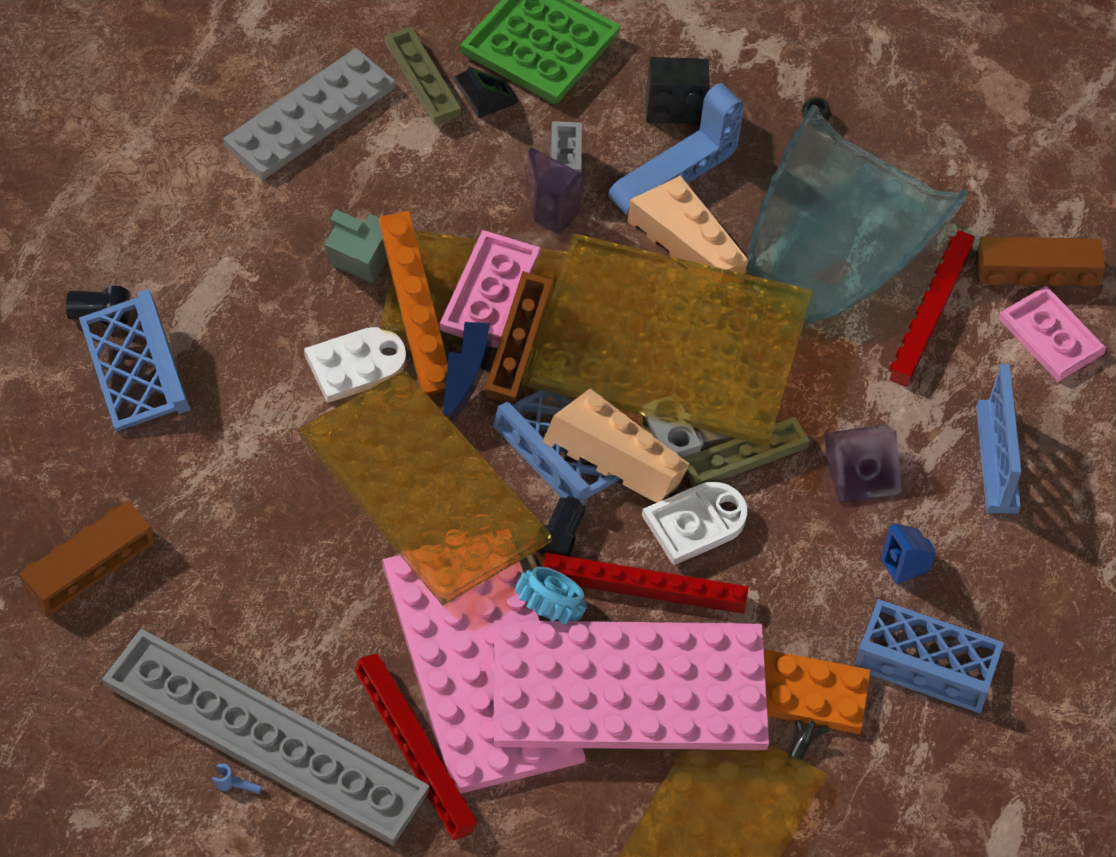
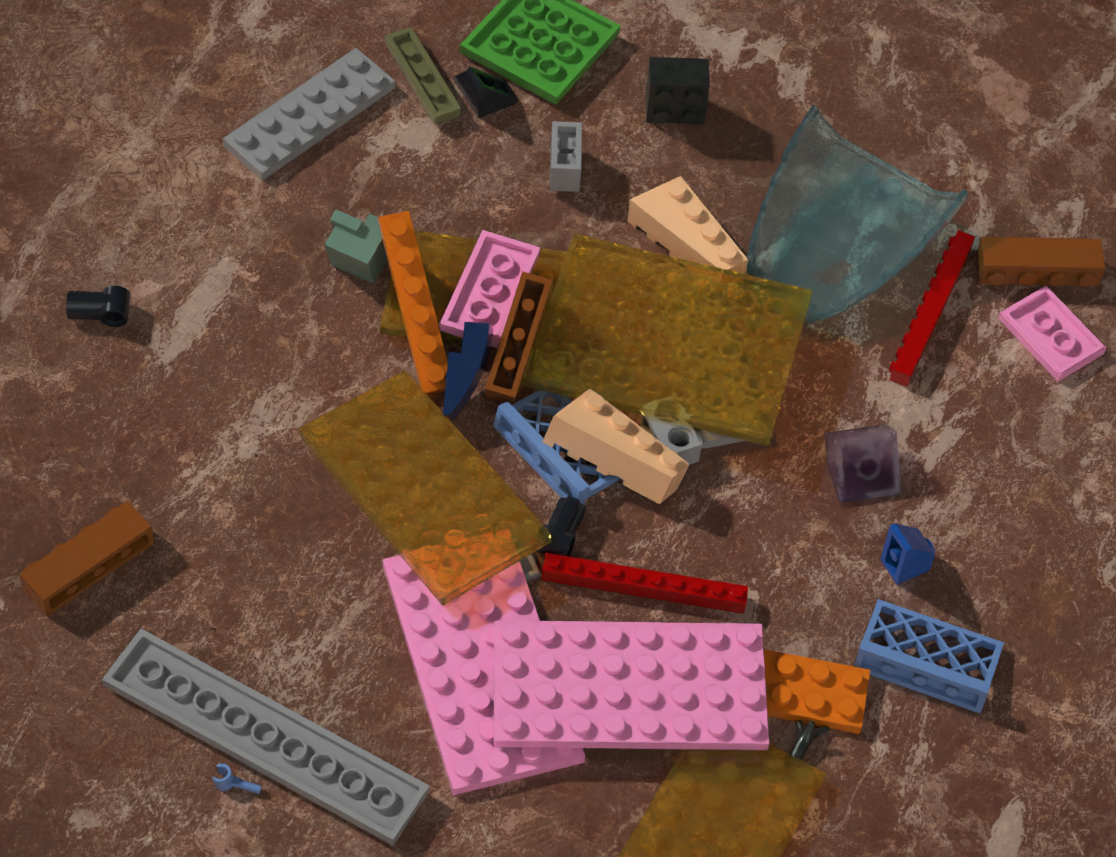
(156, 345): medium blue fence -> none
(355, 362): white plate -> none
(415, 746): red piece -> none
(551, 594): medium azure gear -> none
(552, 191): clear purple slope -> none
(693, 155): medium blue beam -> none
(695, 521): white plate -> none
(741, 455): olive plate -> none
(819, 102): pearl dark grey plate -> none
(999, 446): medium blue fence -> none

